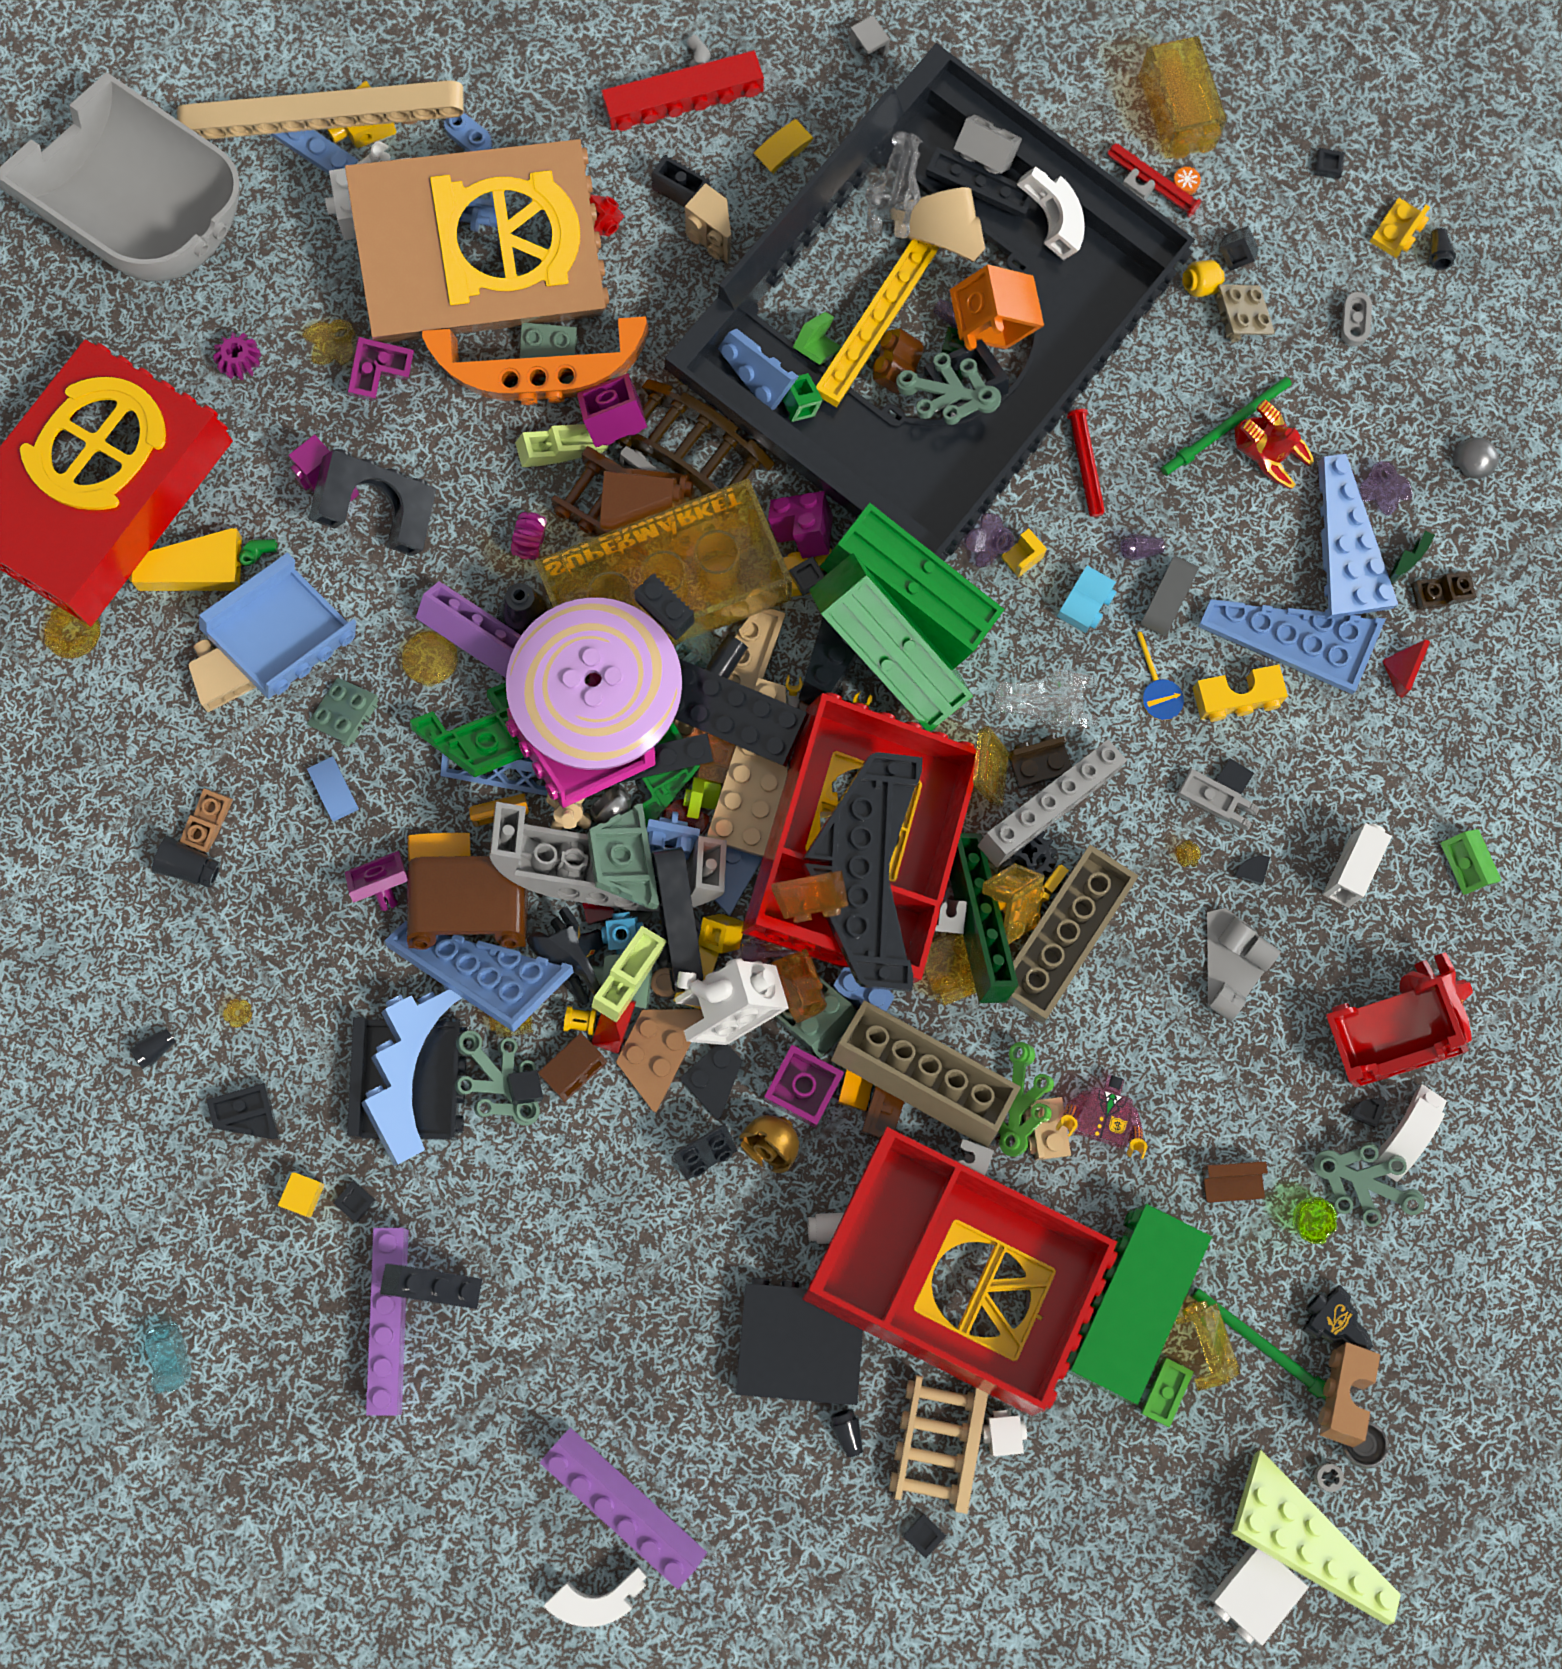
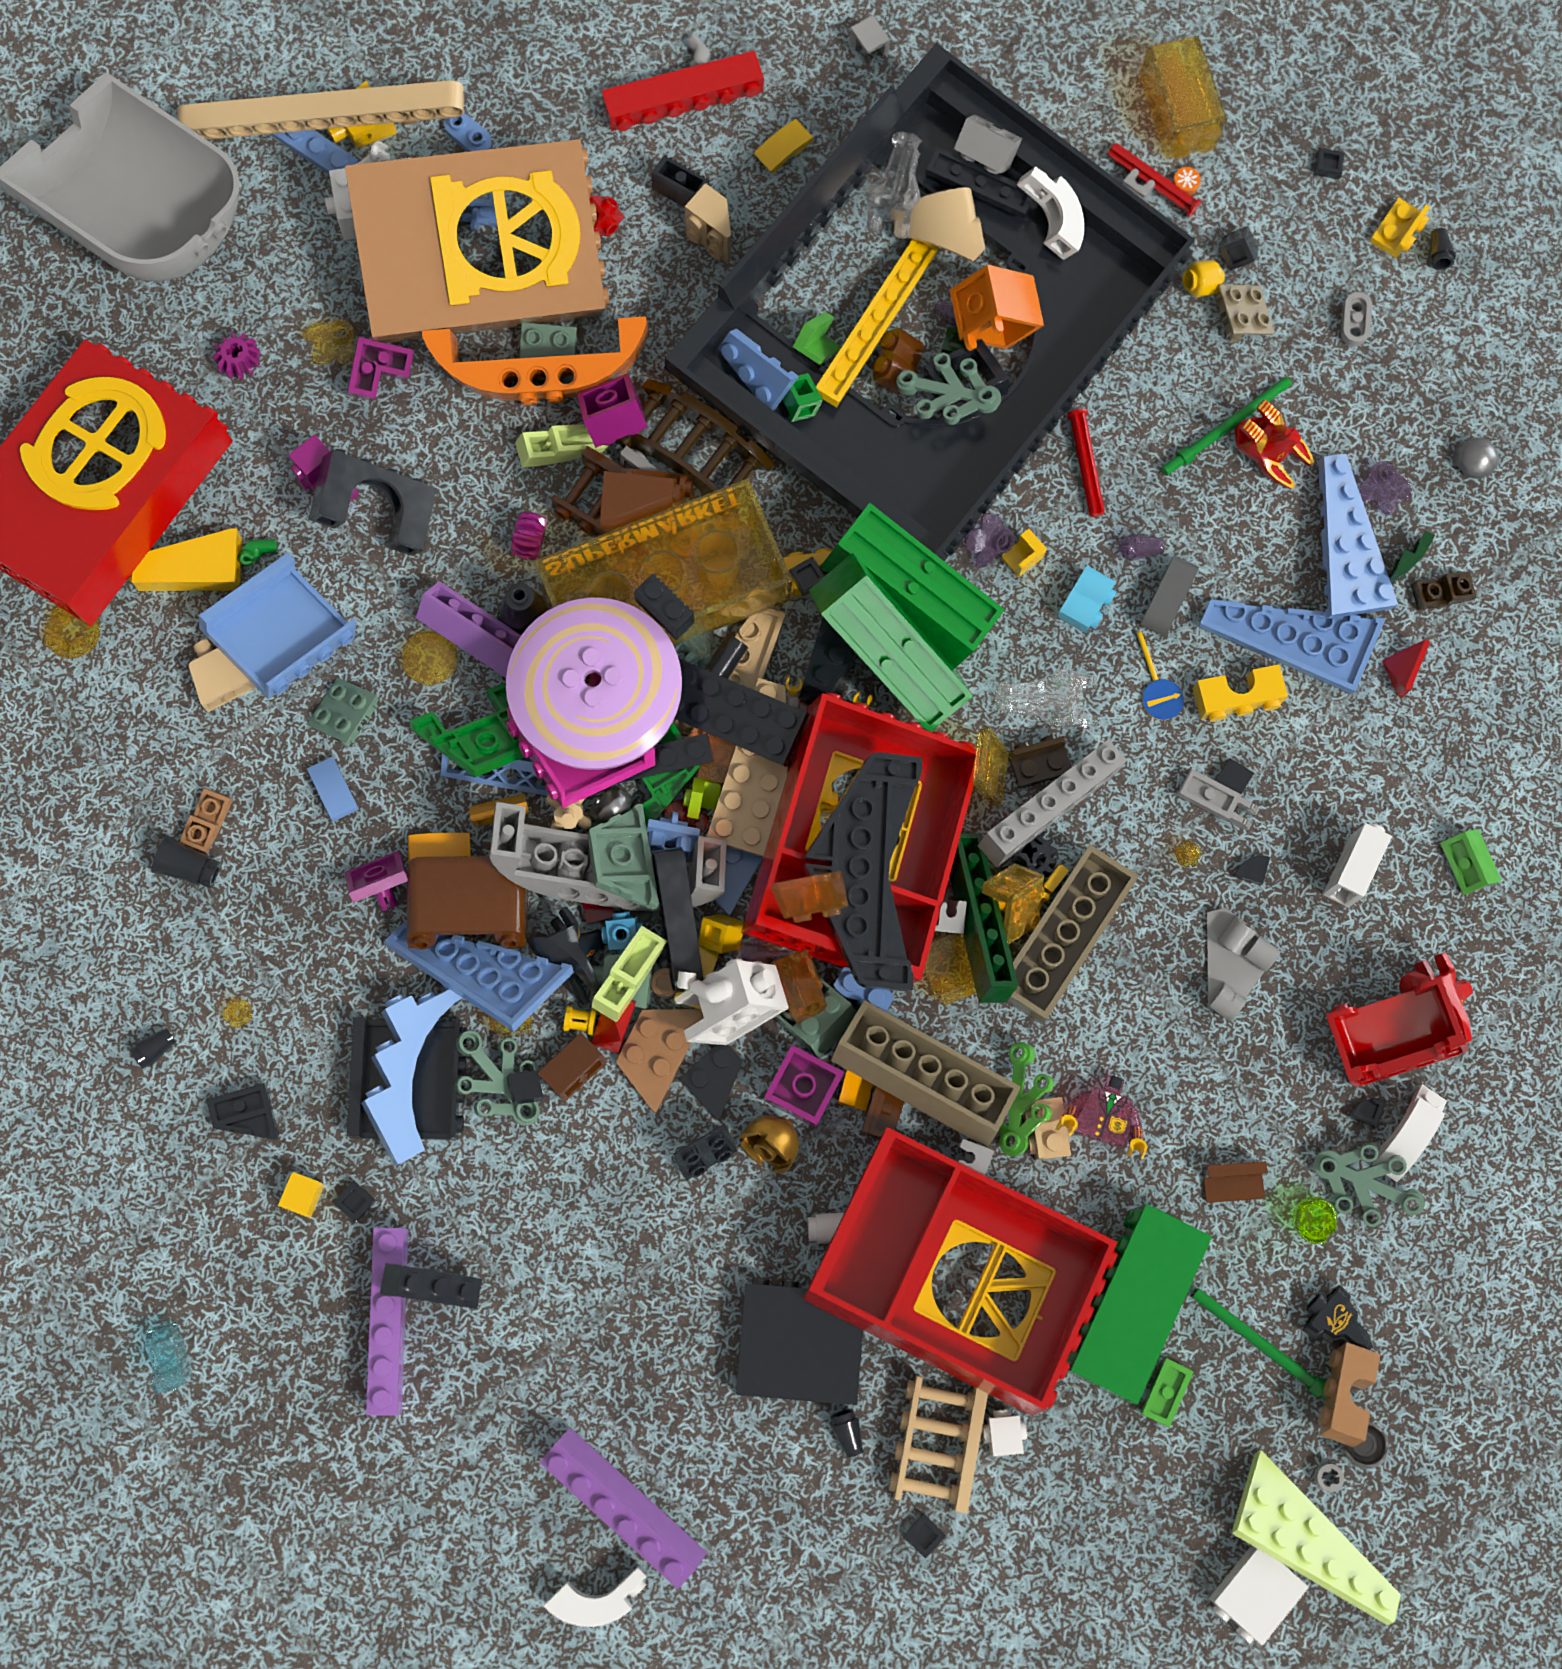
(803, 519): magenta brick -> none
(1214, 1342): clear yellow panel -> none

